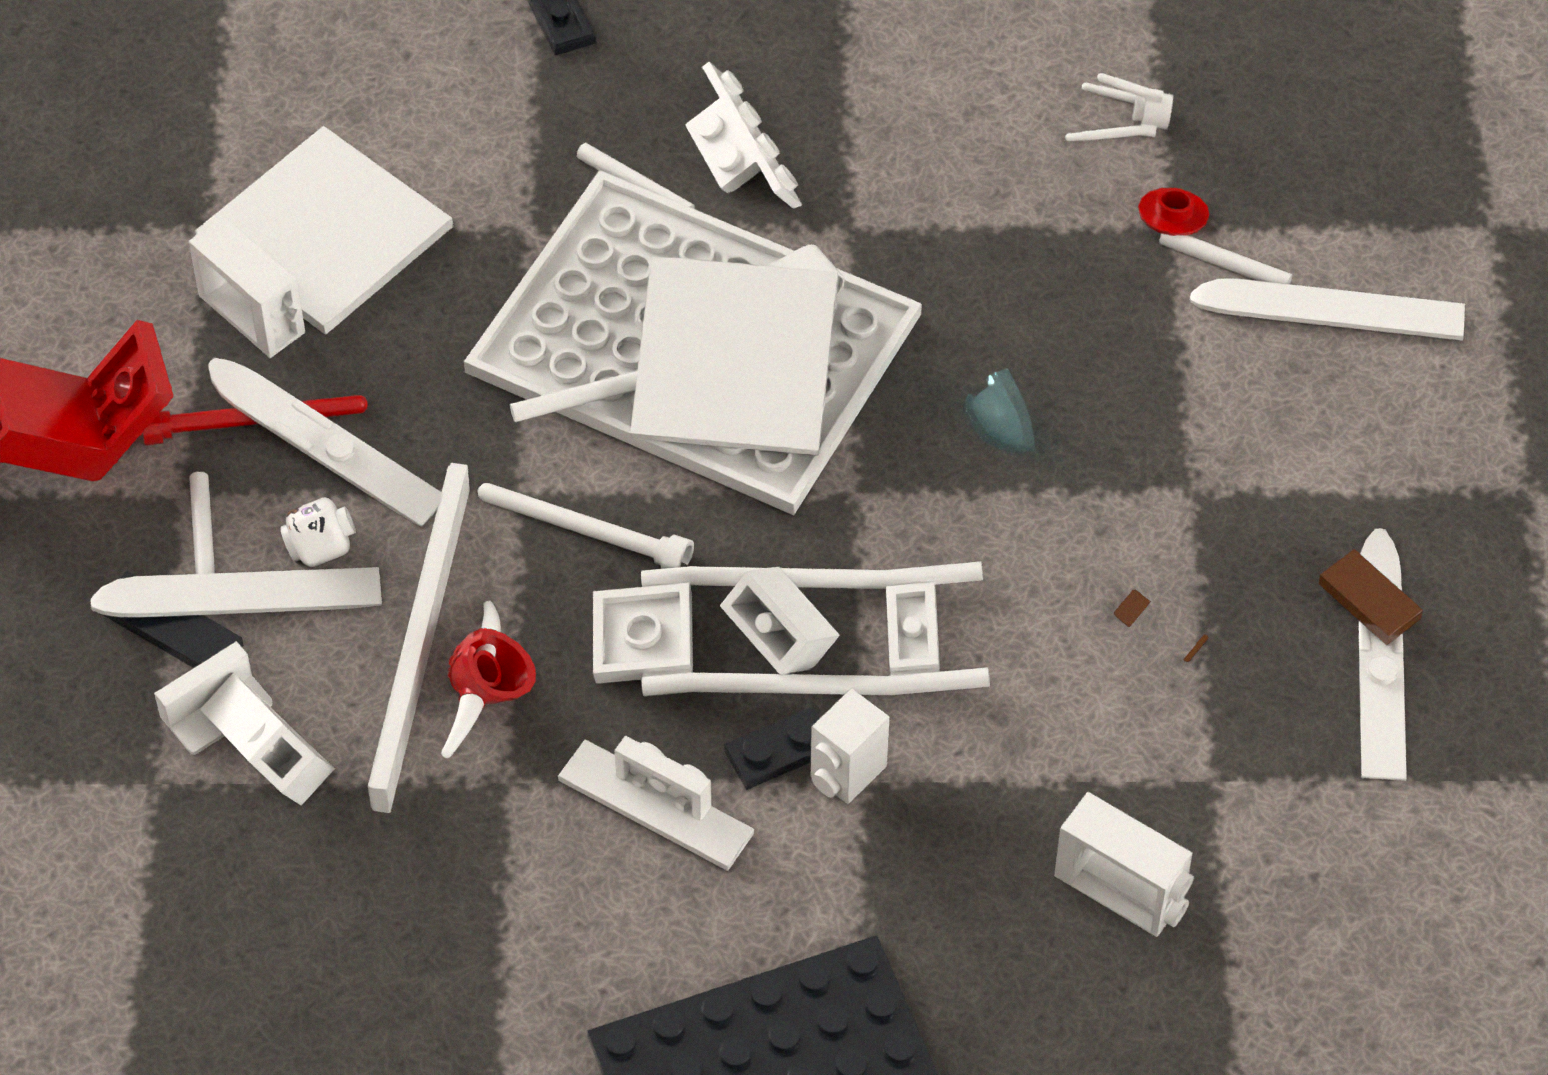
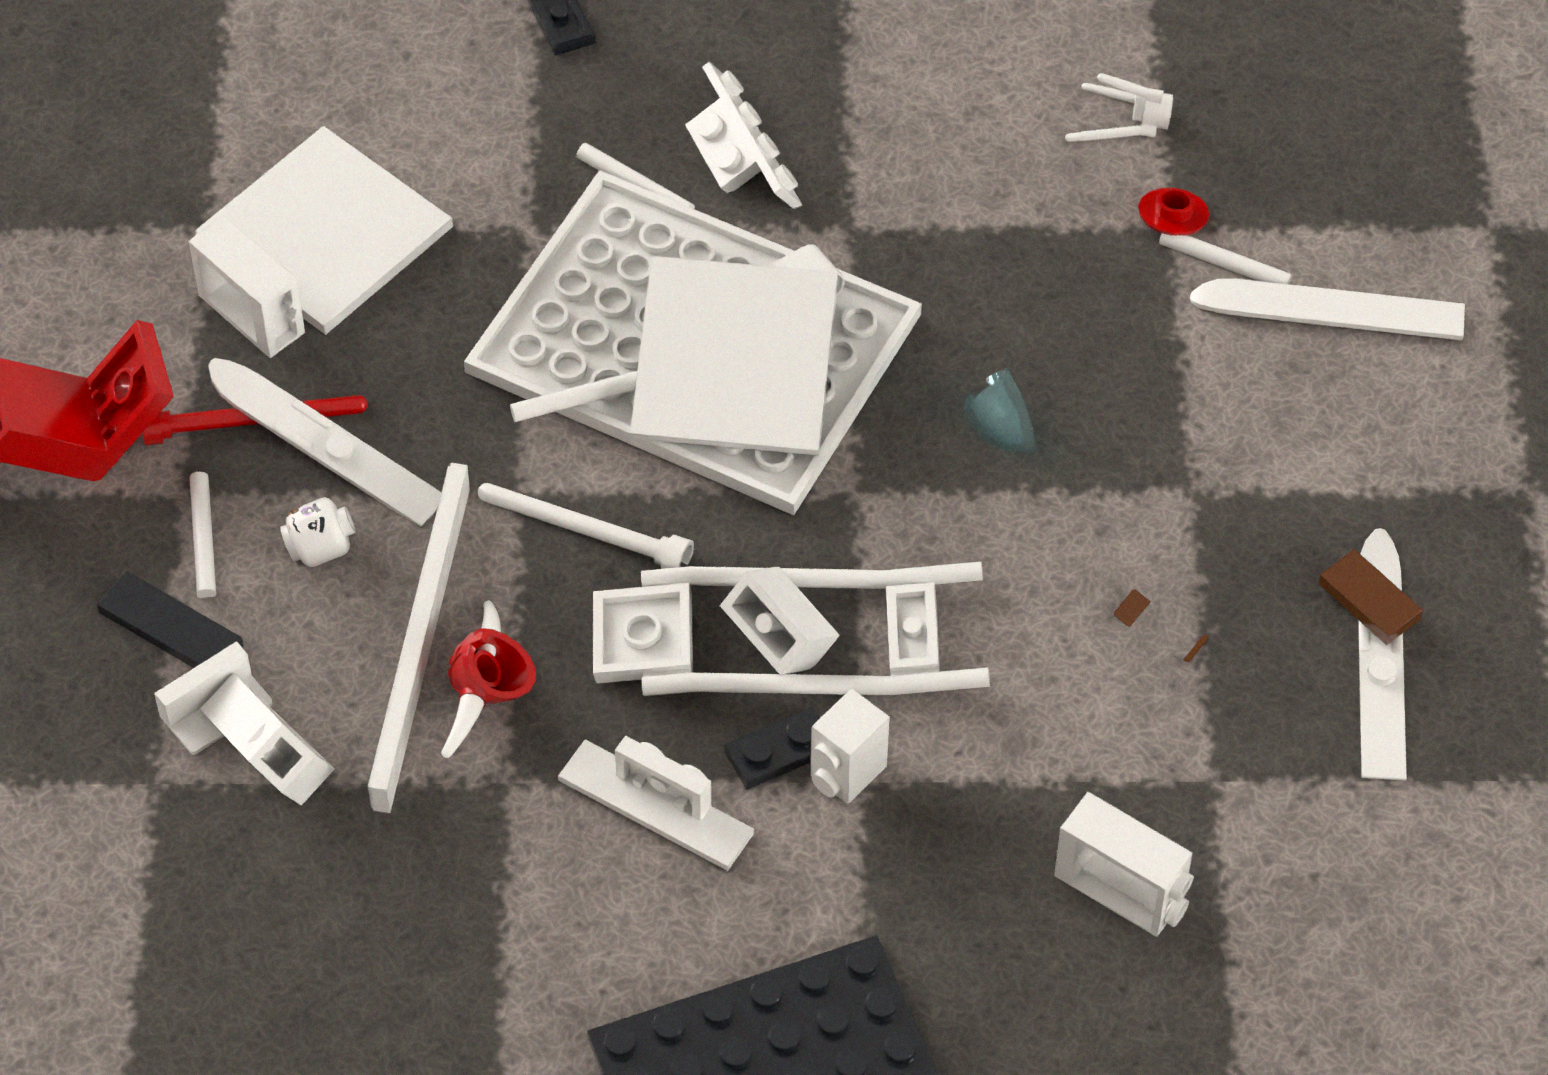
(239, 592): white piece -> none

